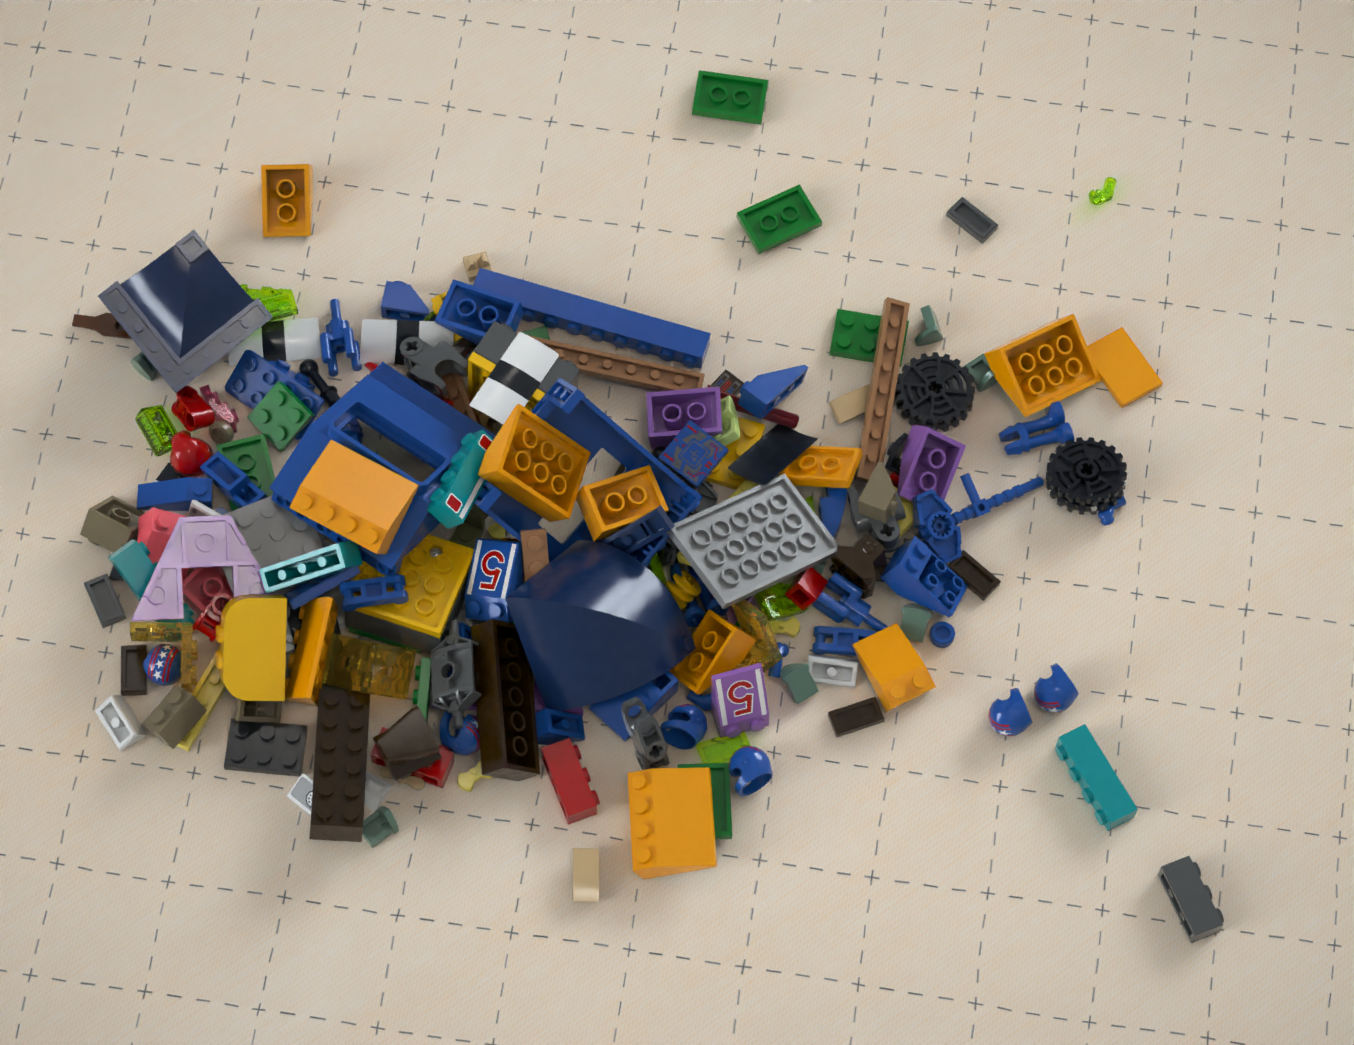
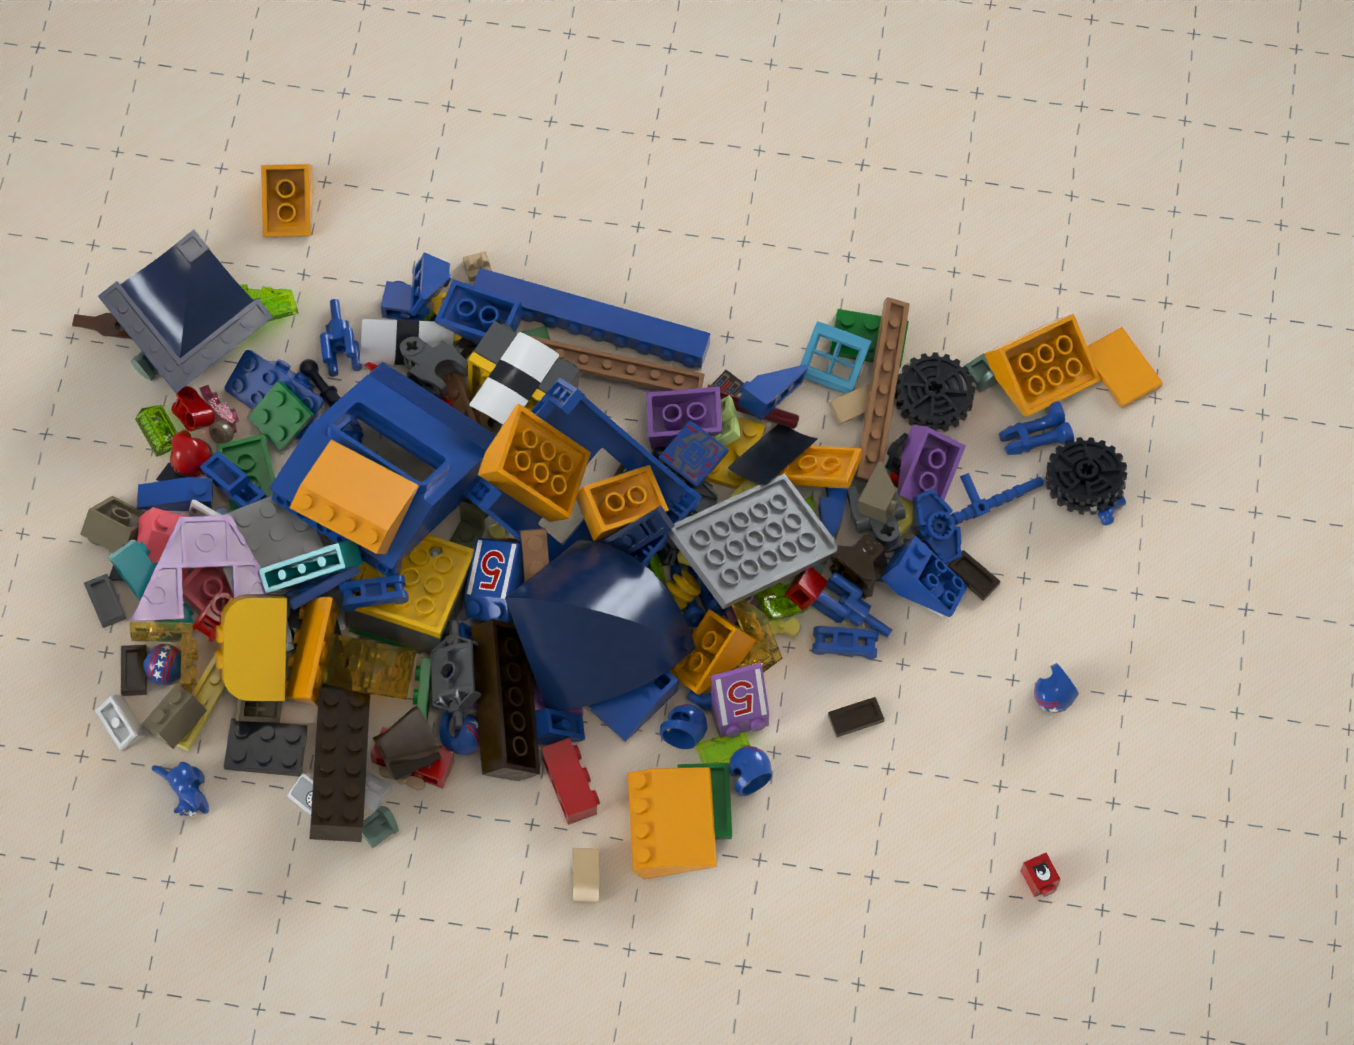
(185, 782): none -> blue animal
(282, 340): white sticker -> none
(428, 279): none -> blue slope
(461, 482): teal brick -> none
(467, 780): light yellow piece -> none
(645, 735): dark grey piece -> none
(730, 97): green plate -> none
(775, 670): blue arm -> none
(779, 219): green plate -> none
(798, 681): sand green tile -> none
(833, 670): white slope -> none
(842, 338): none -> medium azure piece
(893, 667): light orange slope -> none
(915, 621): sand green tile -> none
(933, 332): sand green tile -> none
(942, 634): blue tile -> none
(972, 220): dark grey tile -> none
(1010, 715): blue helmet -> none
(1040, 875): none -> red brick
(1095, 777): teal brick -> none
(1106, 194): clear neon green arm -> none
(1191, 899): dark grey brick -> none

